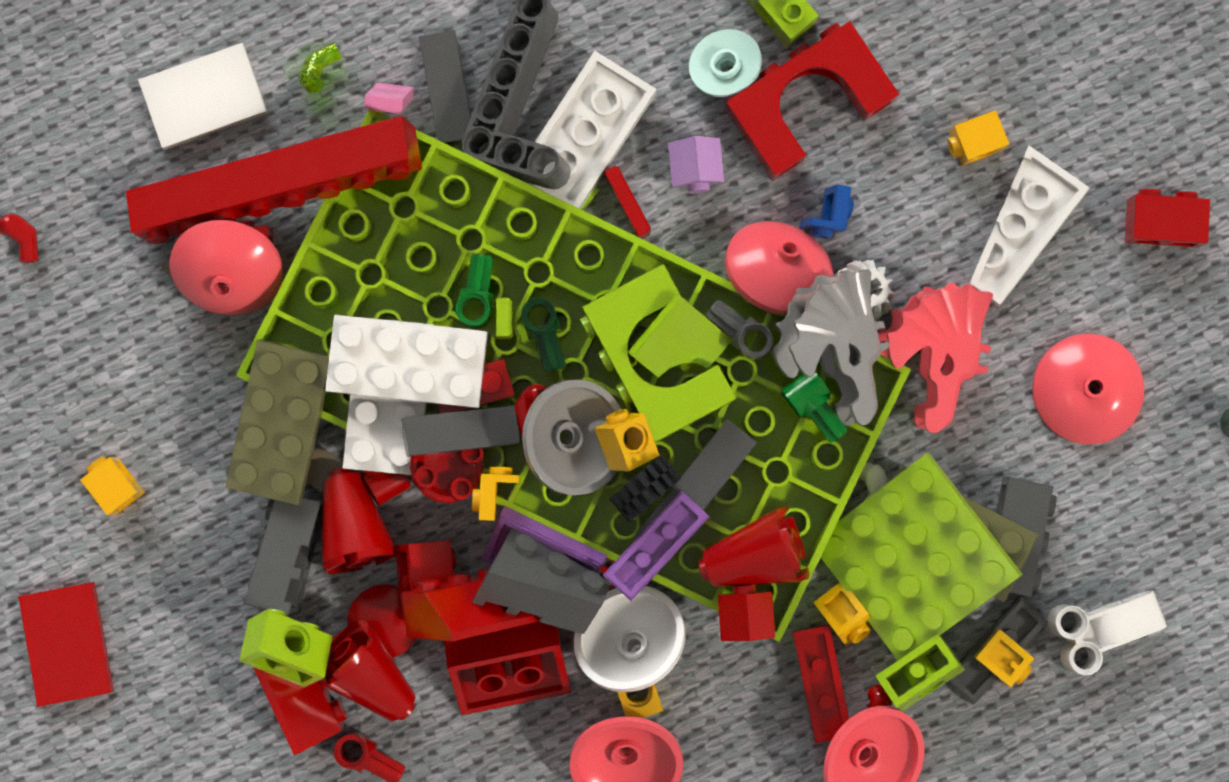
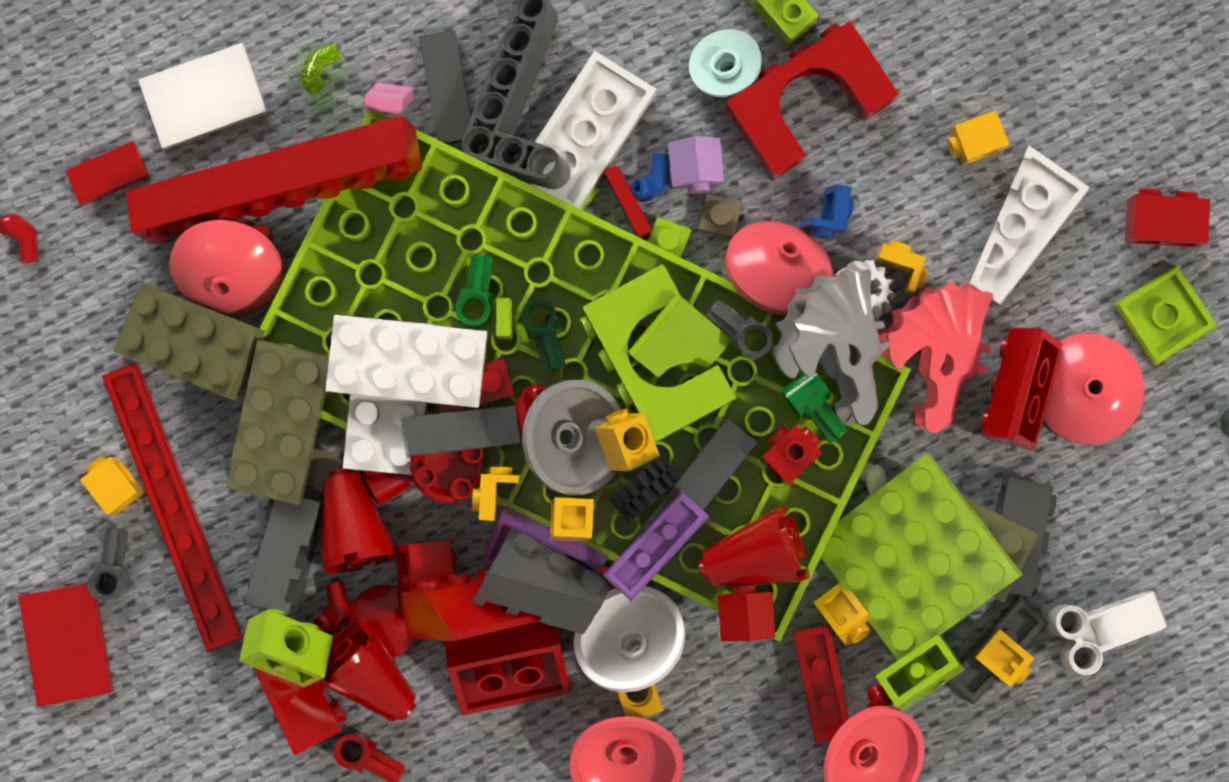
(107, 173): none -> red tile
(112, 563): none -> dark grey axle
(172, 507): none -> red tile
(188, 341): none -> olive plate
(336, 611): none -> red arm
(571, 519): none -> yellow brick
(655, 182): none -> blue arm
(669, 236): none -> lime plate
(720, 215): none -> dark tan plate
(791, 452): none -> red brick
(899, 257): none -> yellow bracket
(1021, 388): none -> red slope
(1165, 315): none -> lime tile

